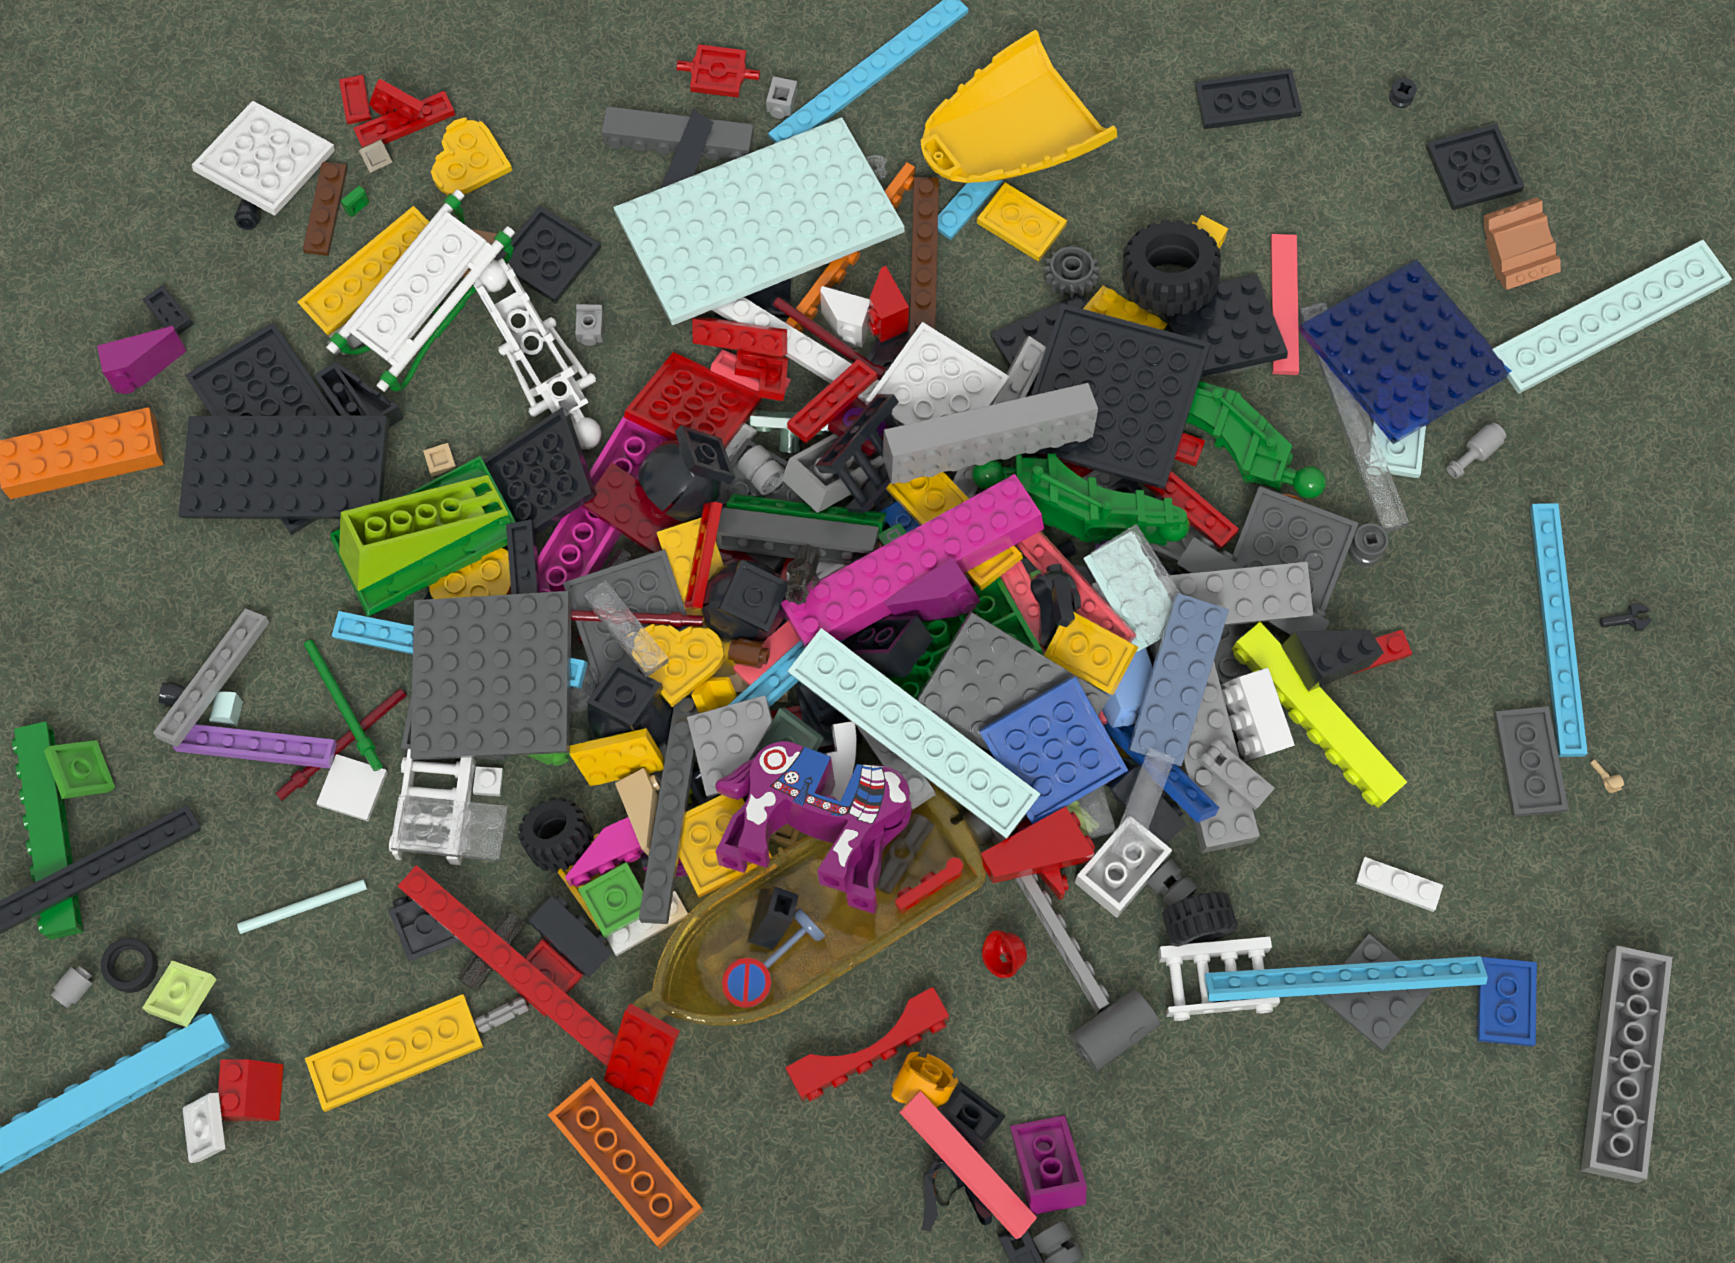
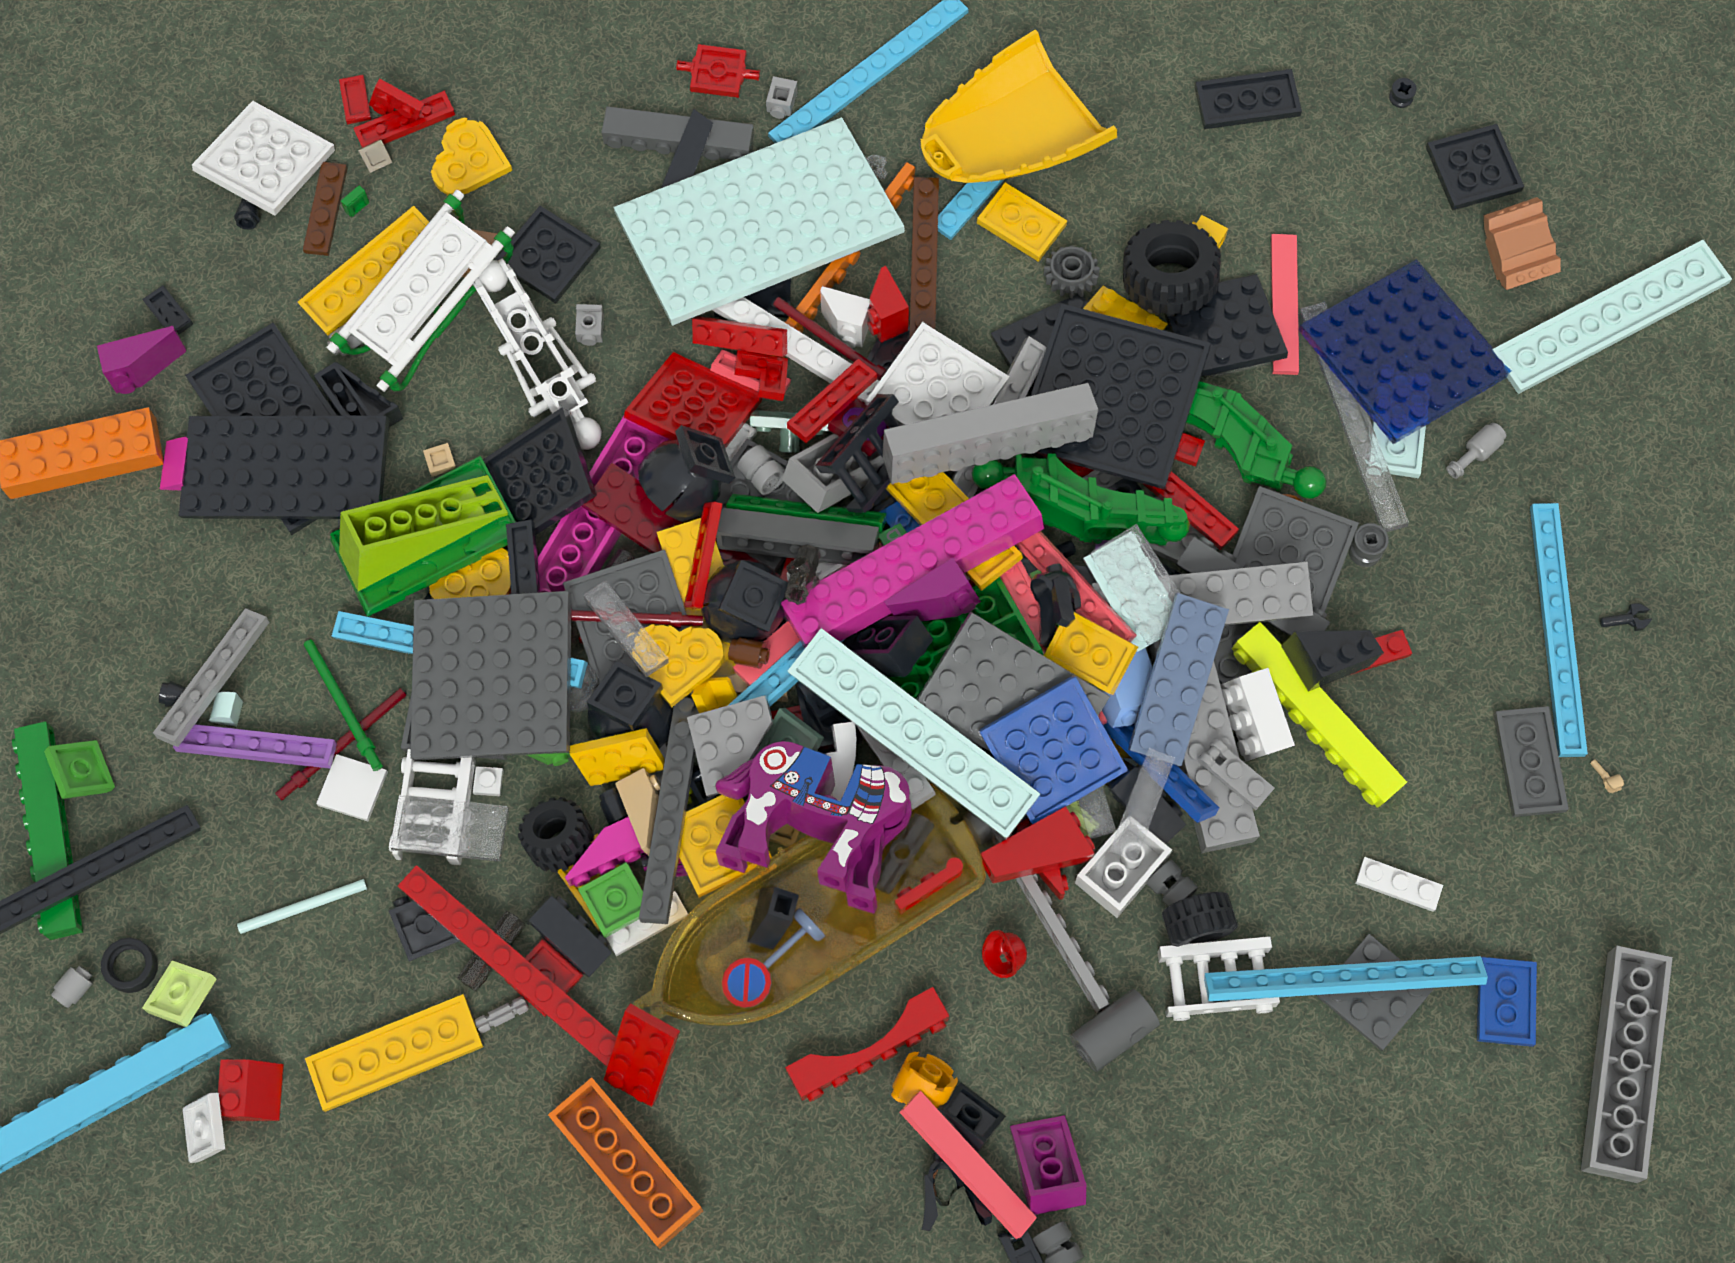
(174, 464): none -> dark pink slope
(612, 806): none -> black brick

